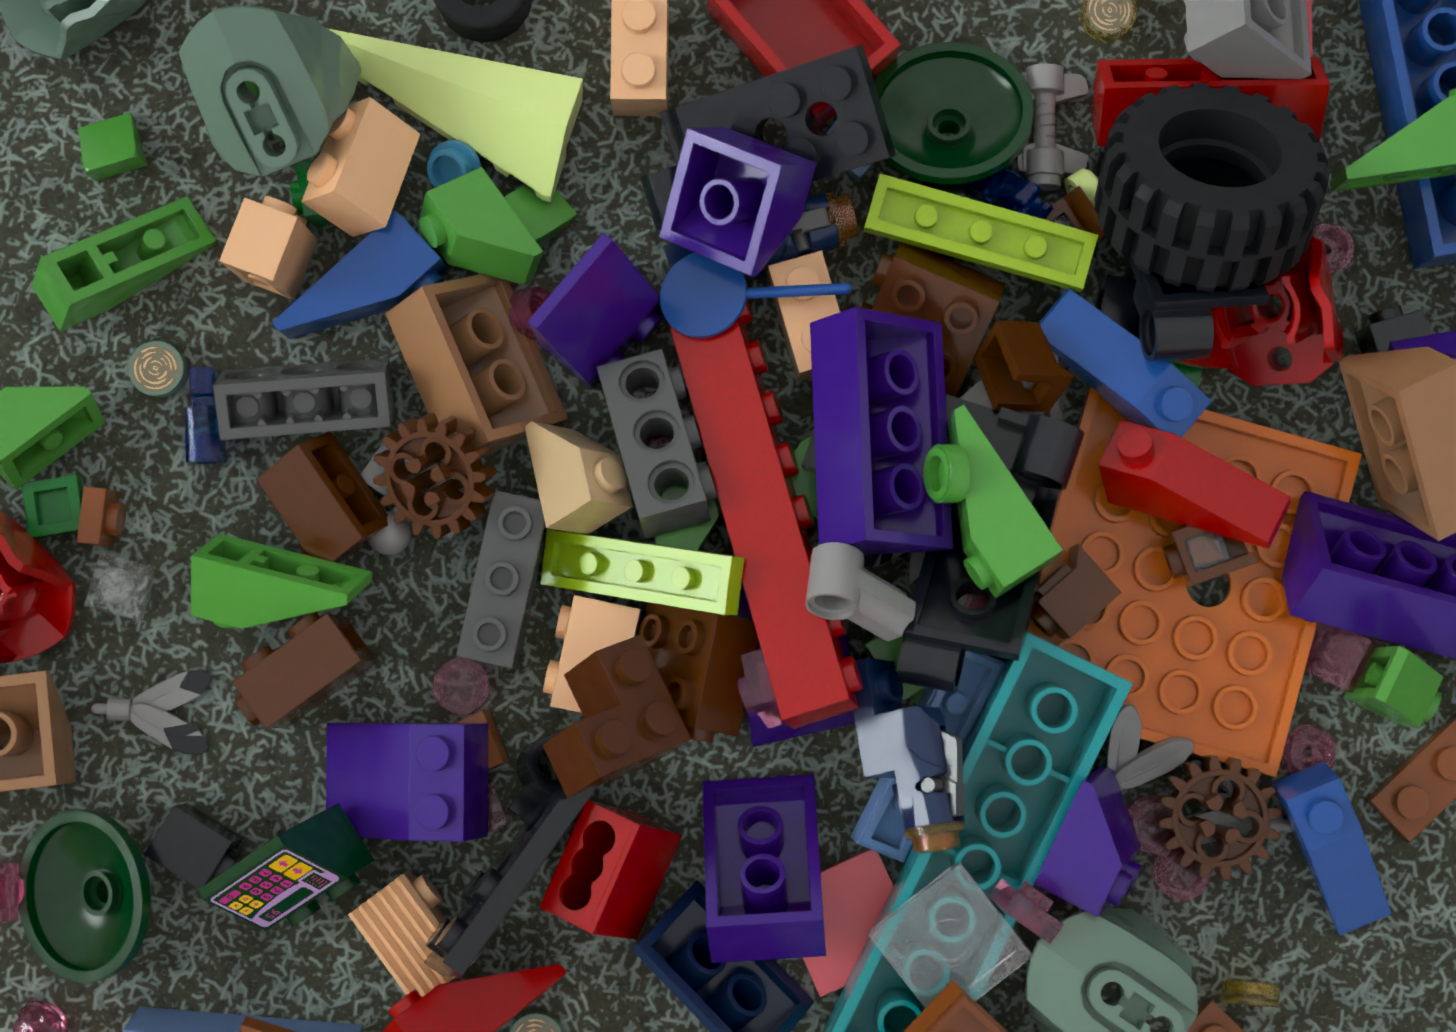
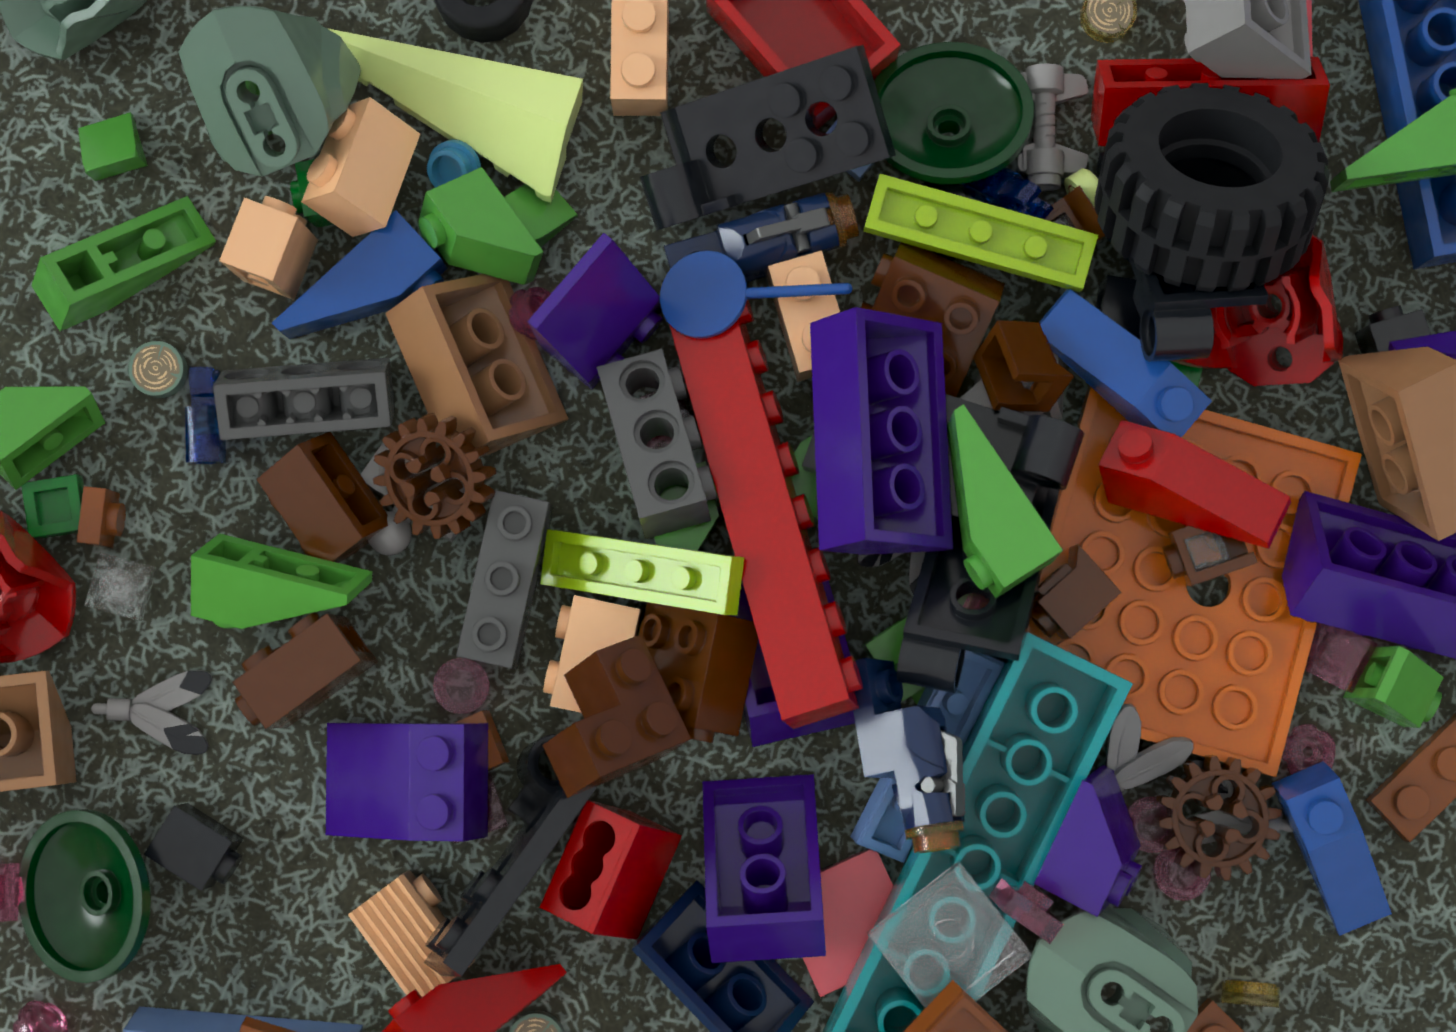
(292, 872): dark green slope -> none
(576, 479): tan slope -> none
(735, 197): dark purple slope -> none
(757, 689): clear pink plate -> none
(845, 590): light grey piece -> none
(947, 473): bright green tile -> none
(1340, 242): clear pink plate -> none

